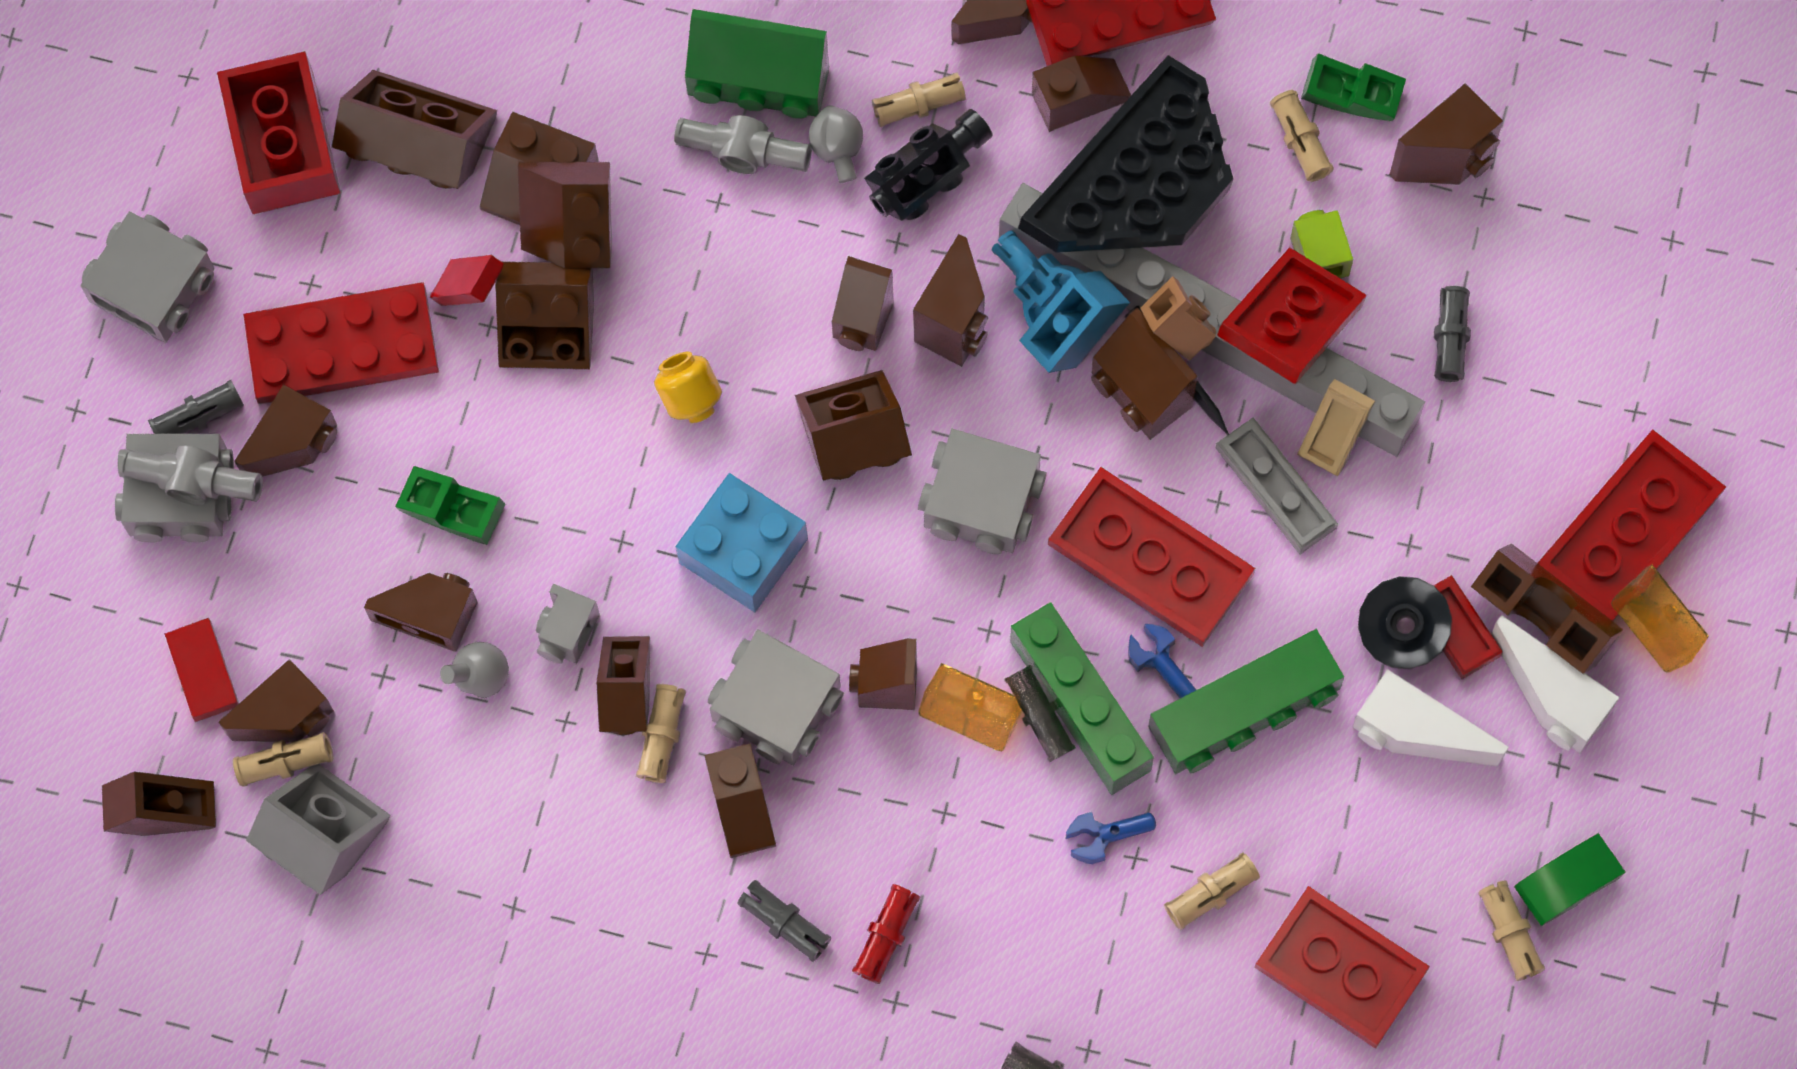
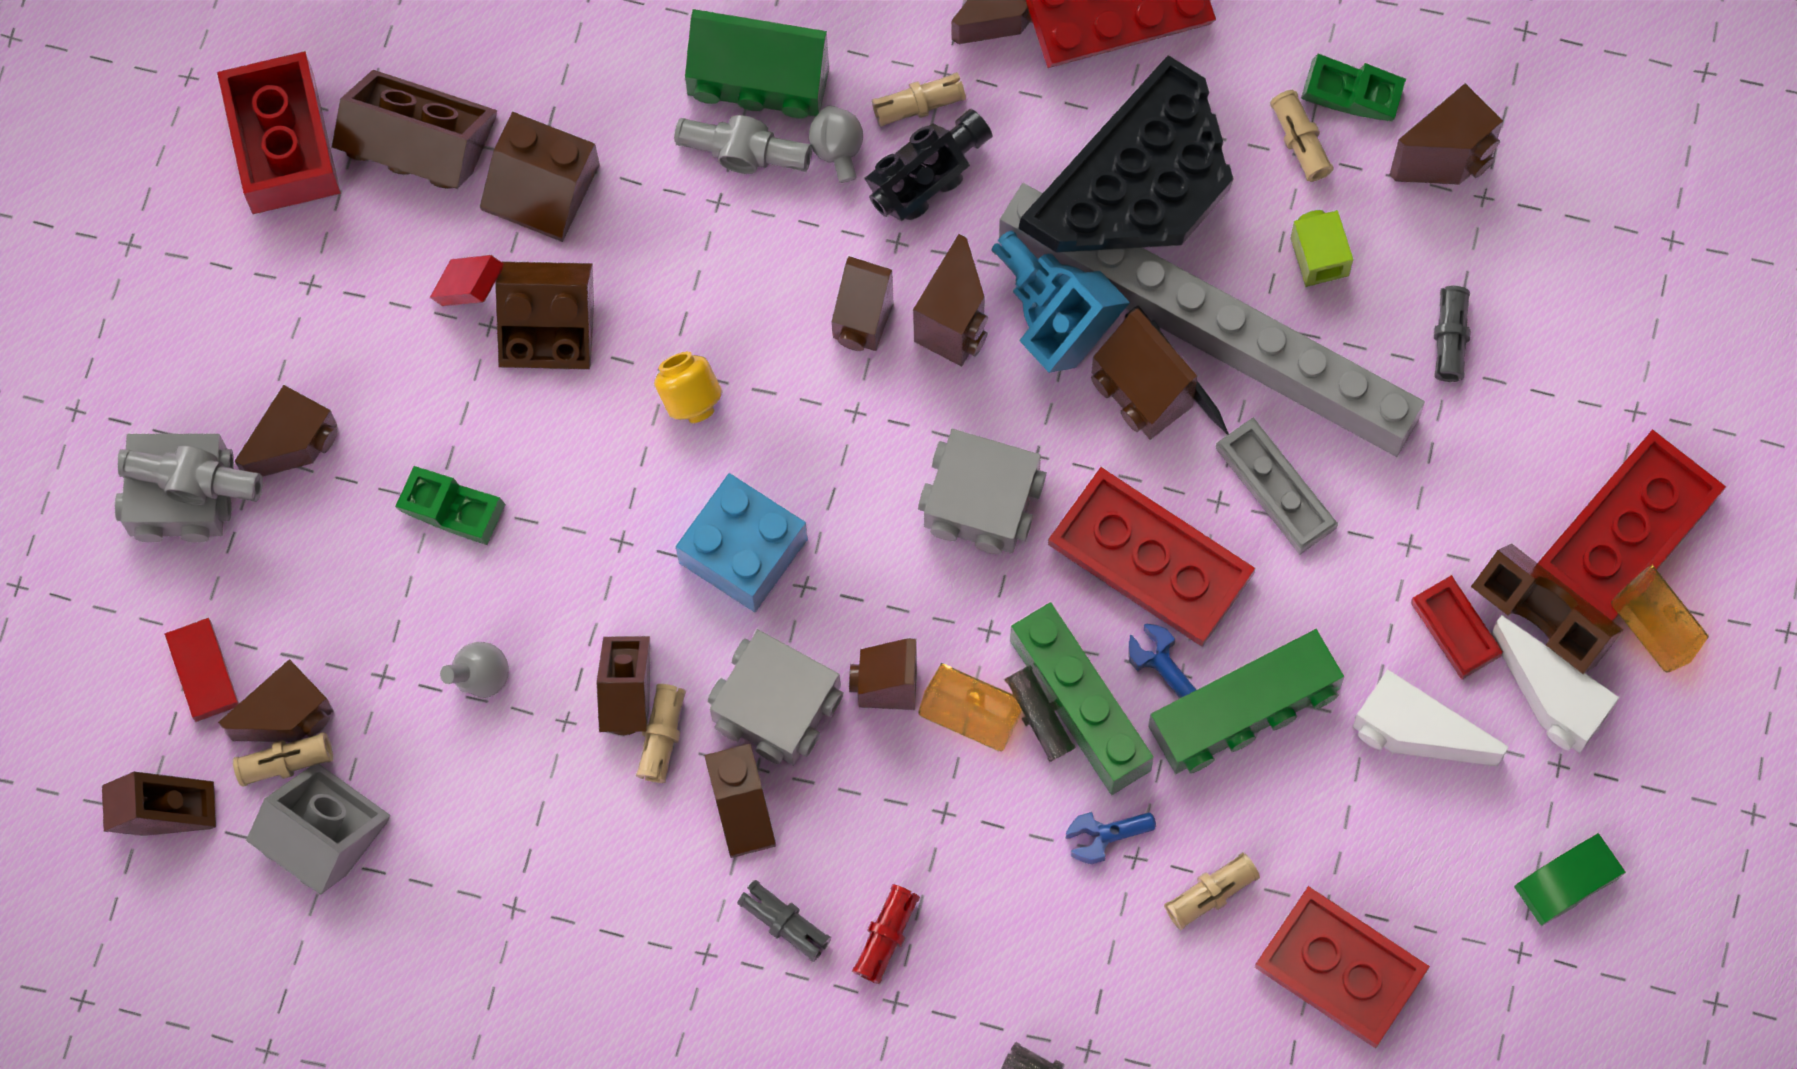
(148, 275): light grey brick -> none
(197, 411): dark grey pin -> none
(341, 342): red plate -> none
(426, 608): reddish brown slope -> none
(566, 212): reddish brown slope -> none
(566, 625): light grey brick -> none
(853, 425): reddish brown slope -> none
(1077, 89): reddish brown slope -> none
(1179, 319): medium nougat brick -> none
(1291, 315): red plate -> none
(1336, 427): tan tile -> none
(1398, 600): black dish -> none
(1511, 930): tan pin -> none

